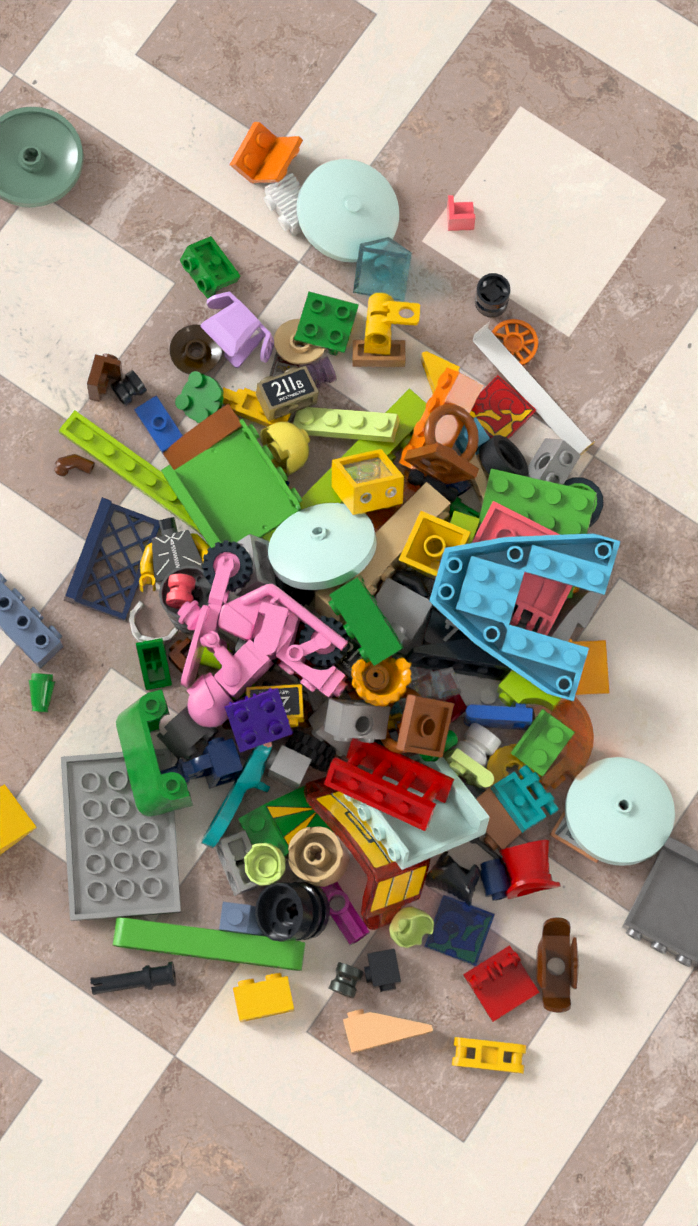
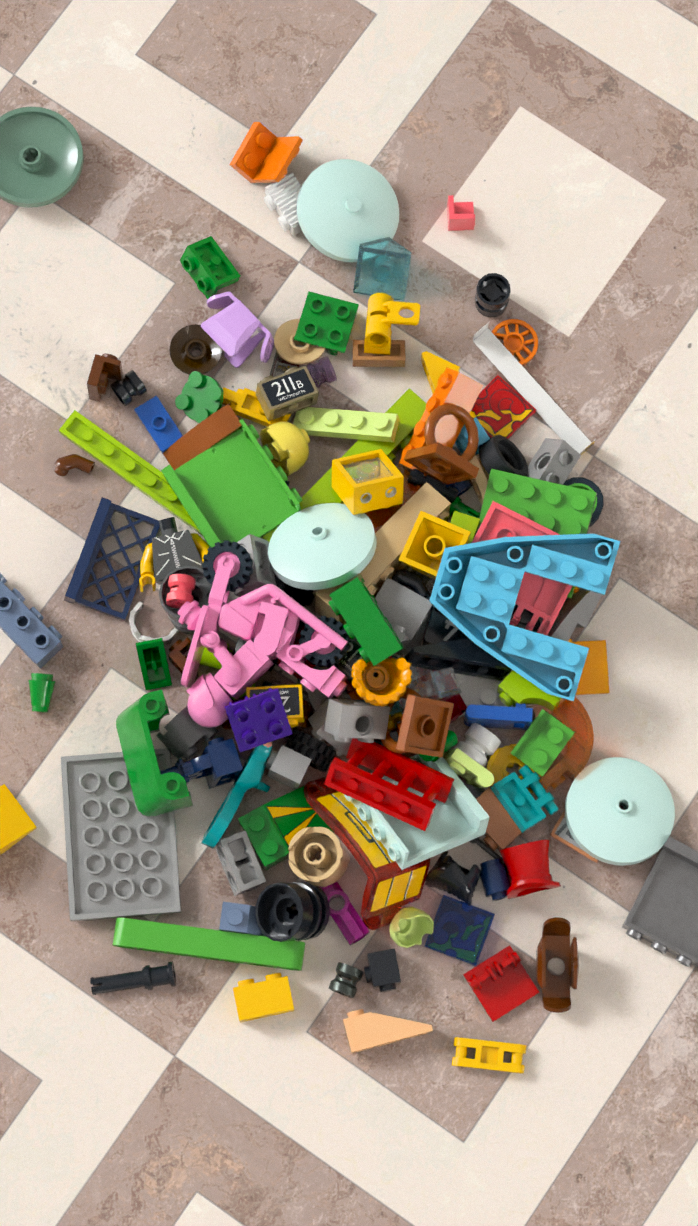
(264, 864): yellowish green hair -> none

